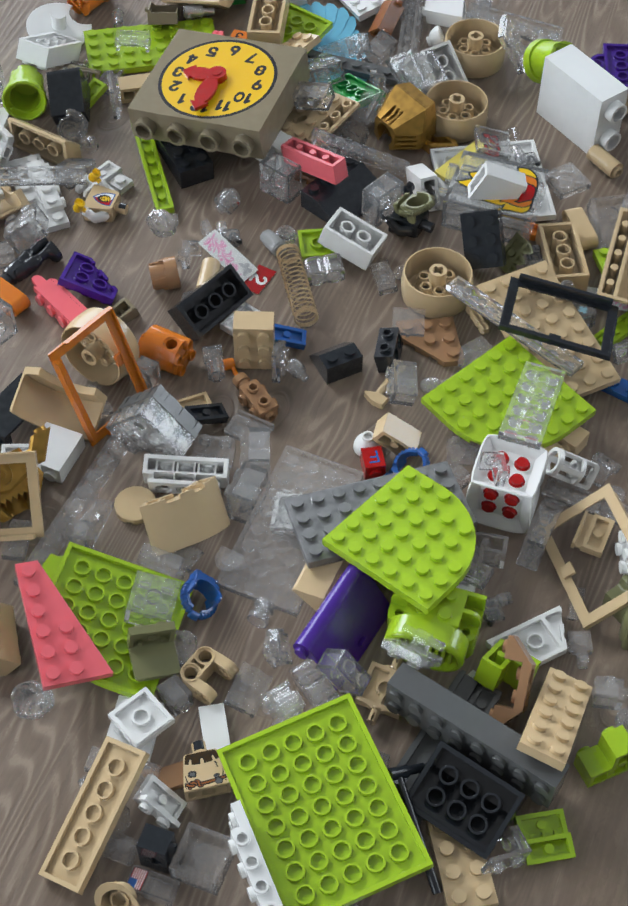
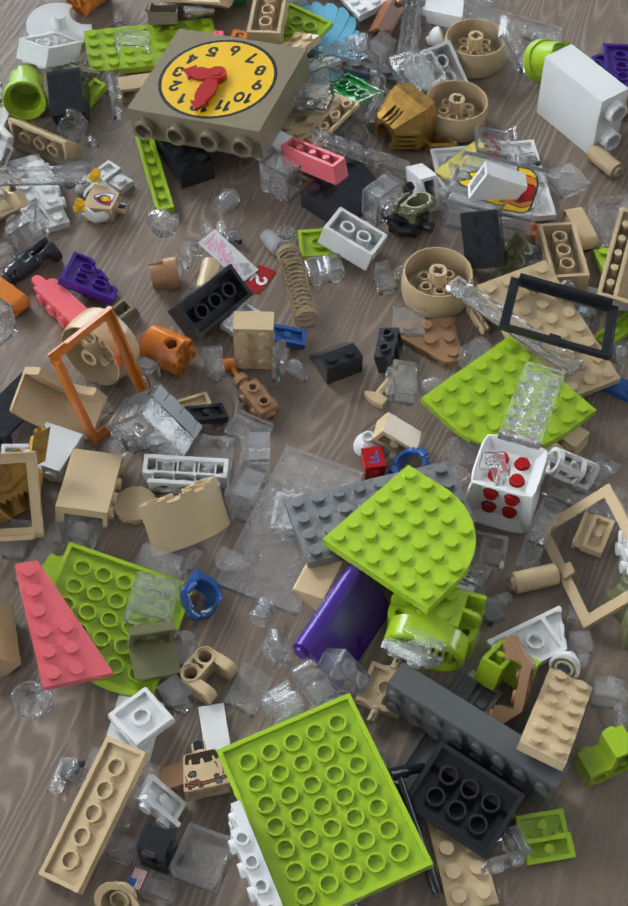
(67, 771): none -> clear piece
(90, 485): none -> tan panel
(534, 578): none -> tan brick
(566, 662): none -> white brick

